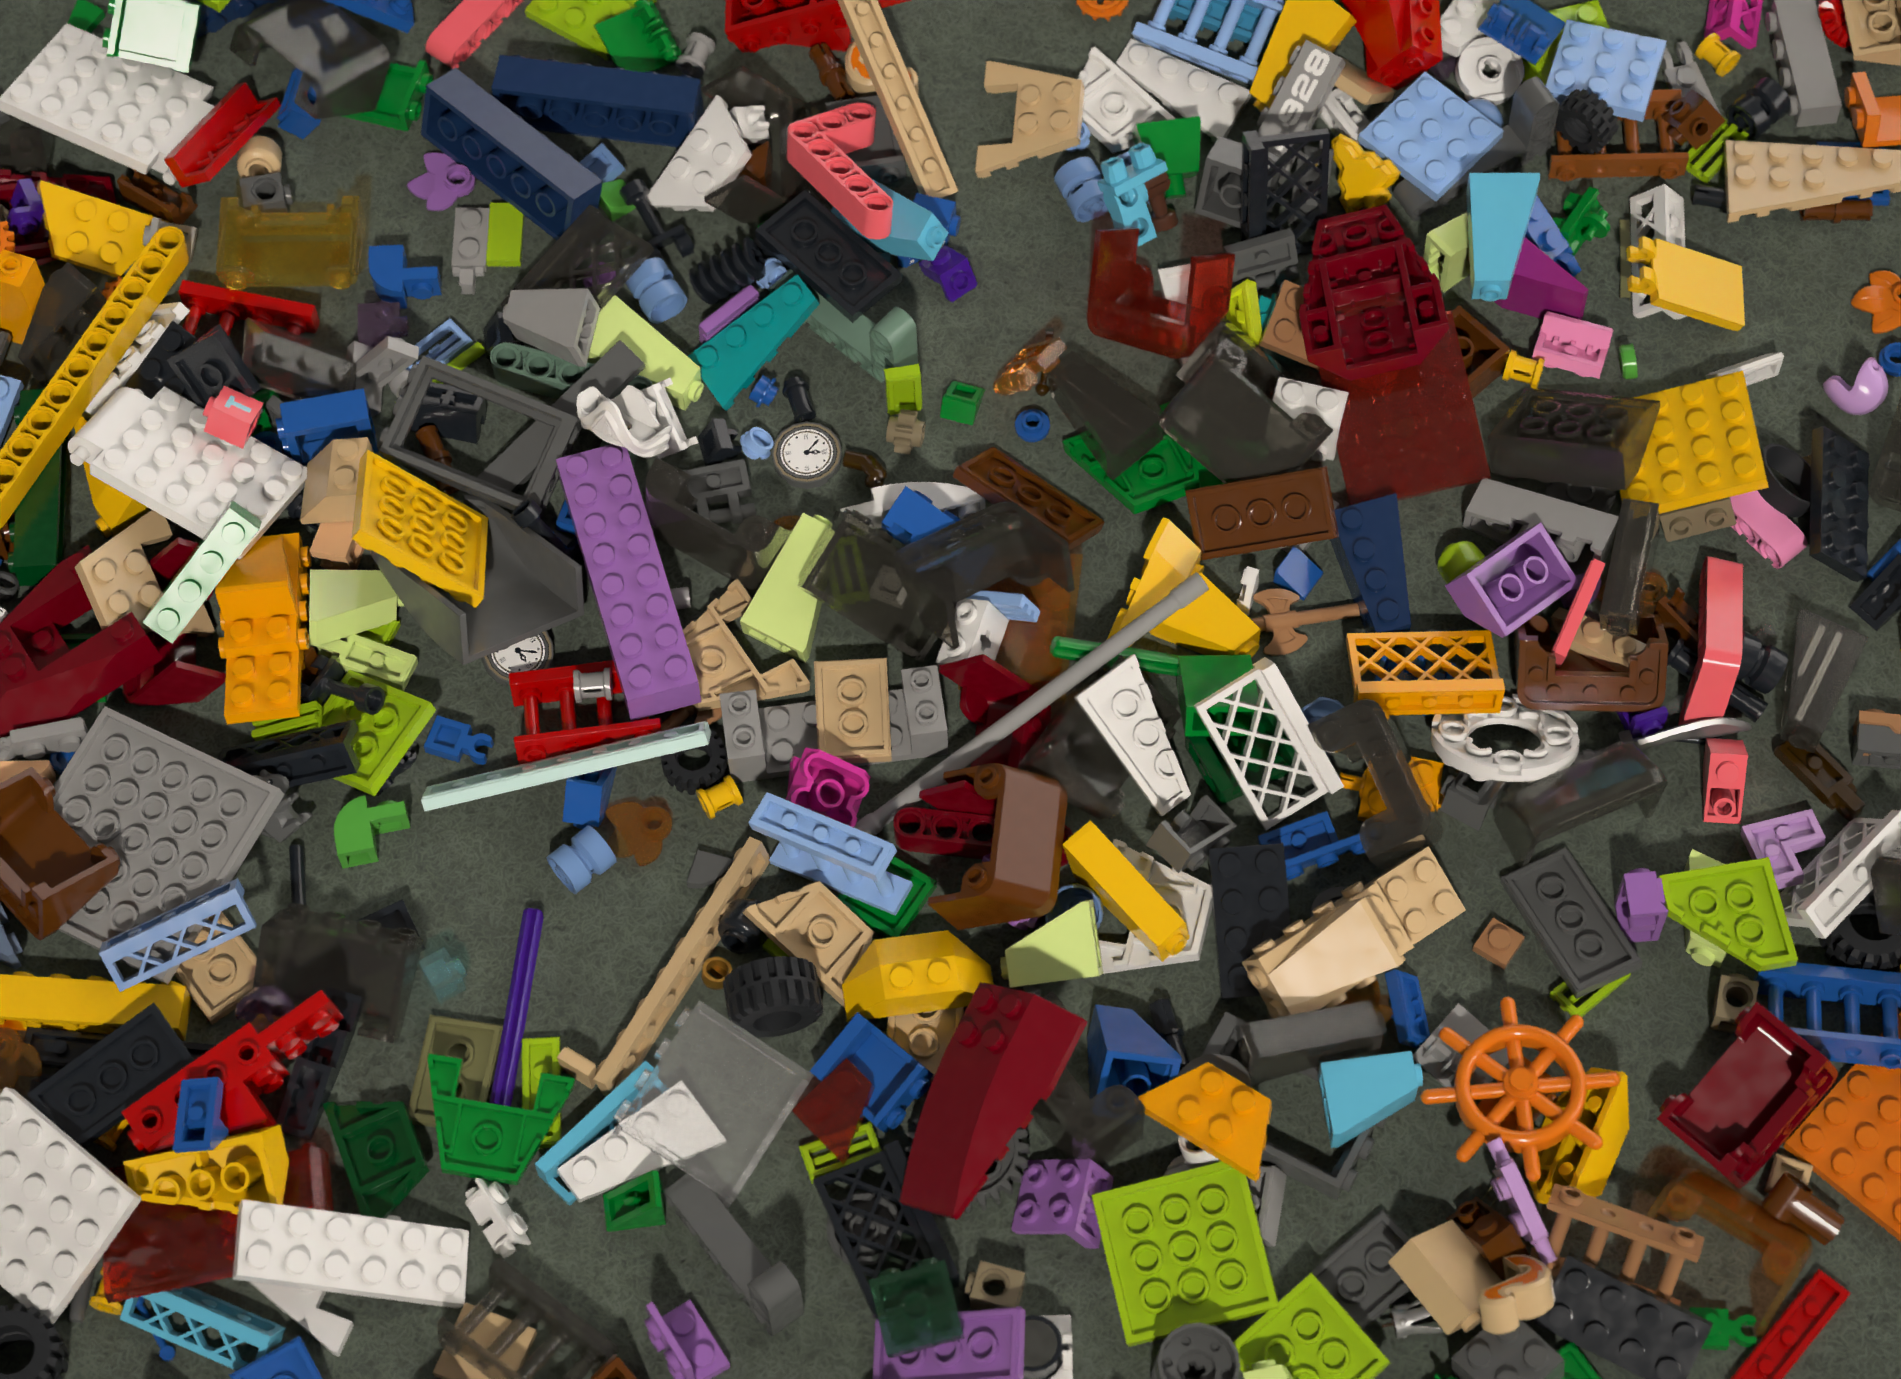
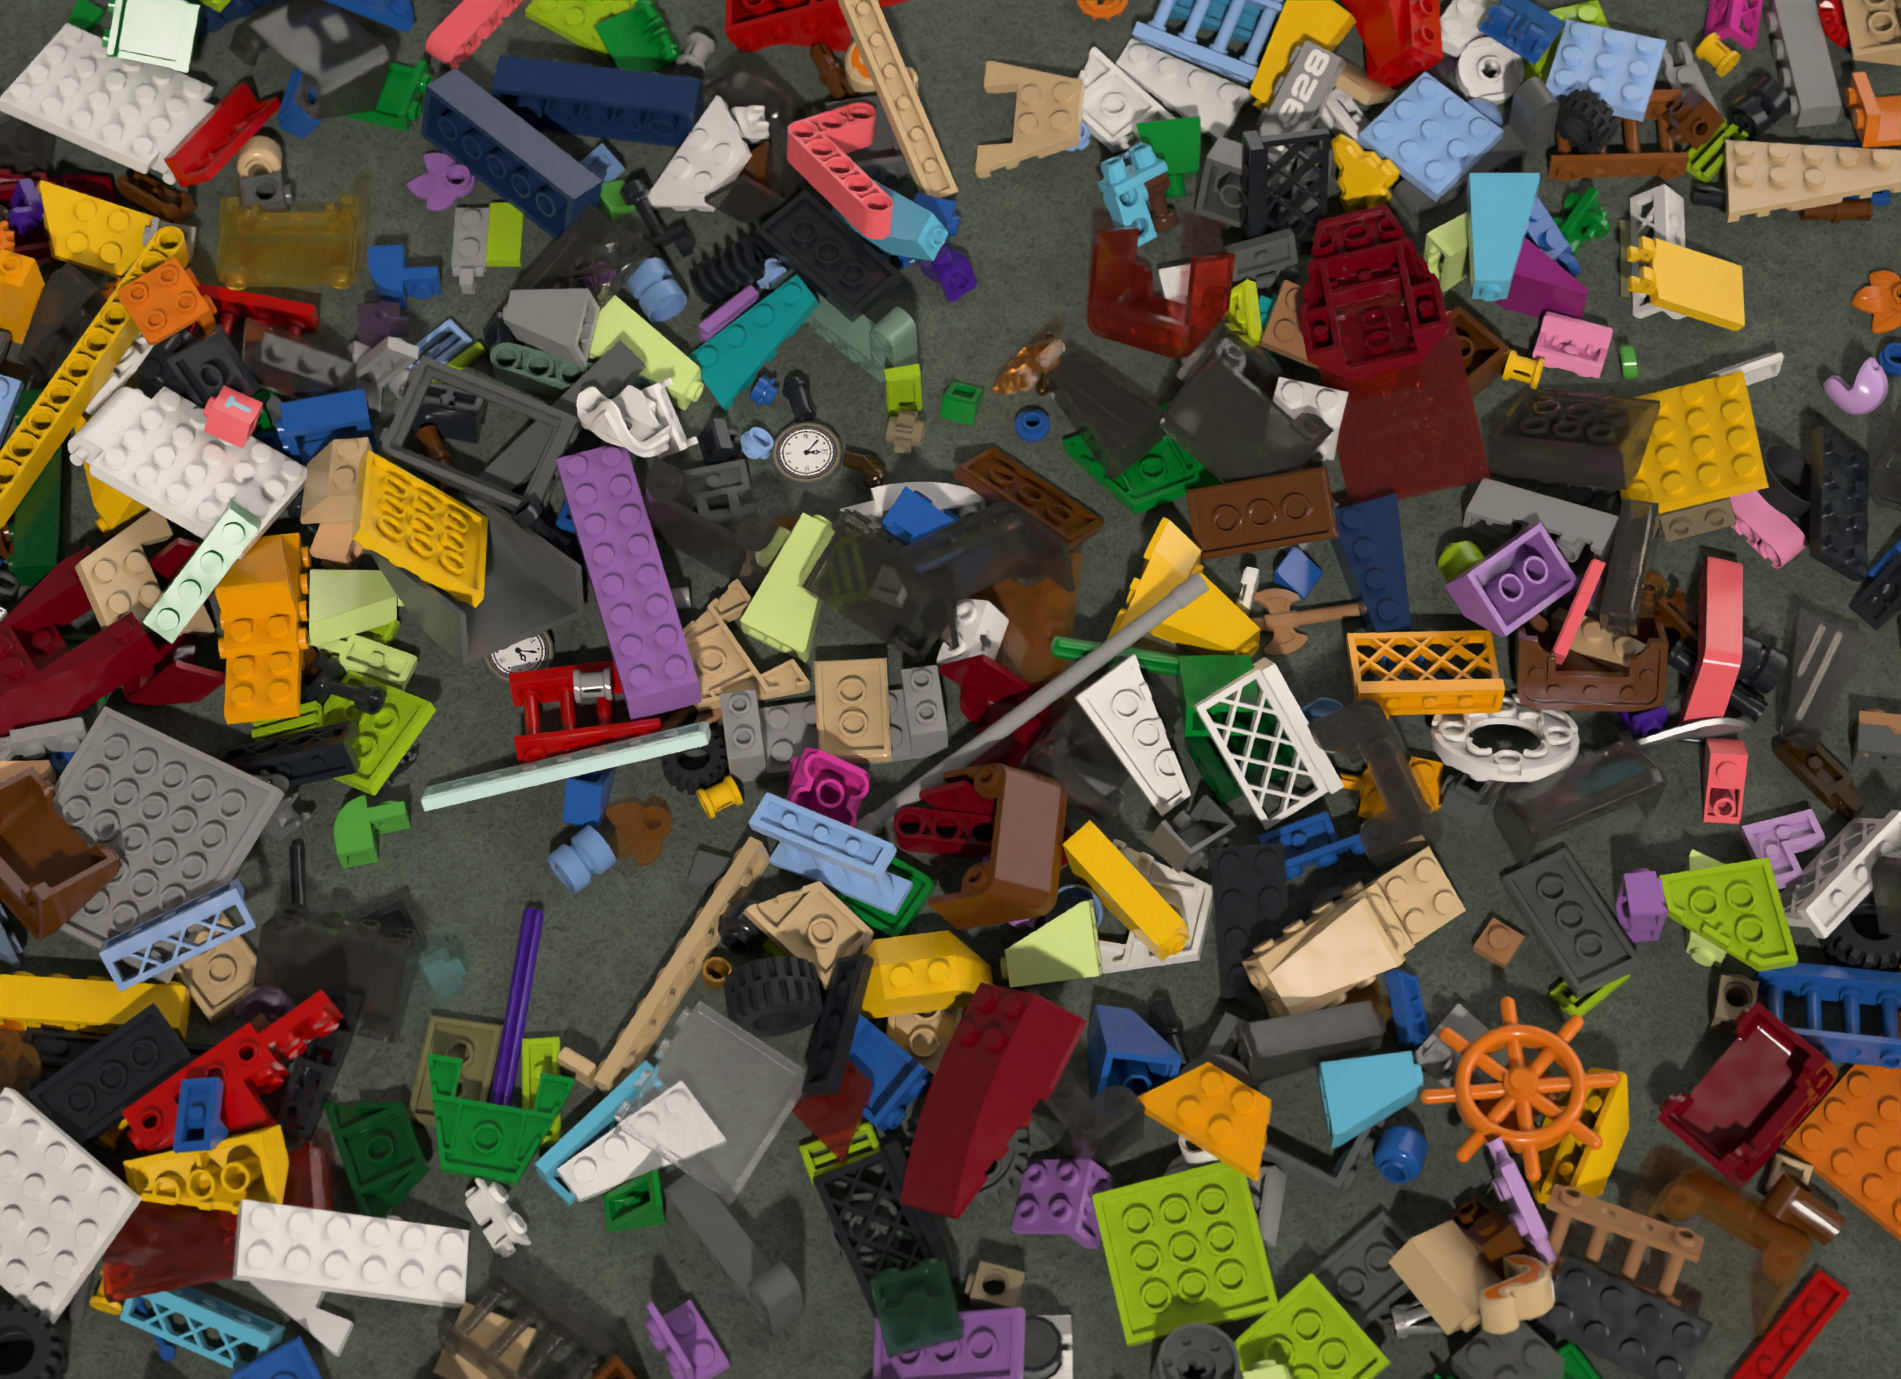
(166, 302): none -> orange bracket
(453, 739): blue plate -> none
(837, 1026): none -> black tile
(1011, 605): light blue tile -> none
(1079, 185): medium blue wheel -> none
(1400, 1154): none -> blue head
(1725, 1329): green plate -> none

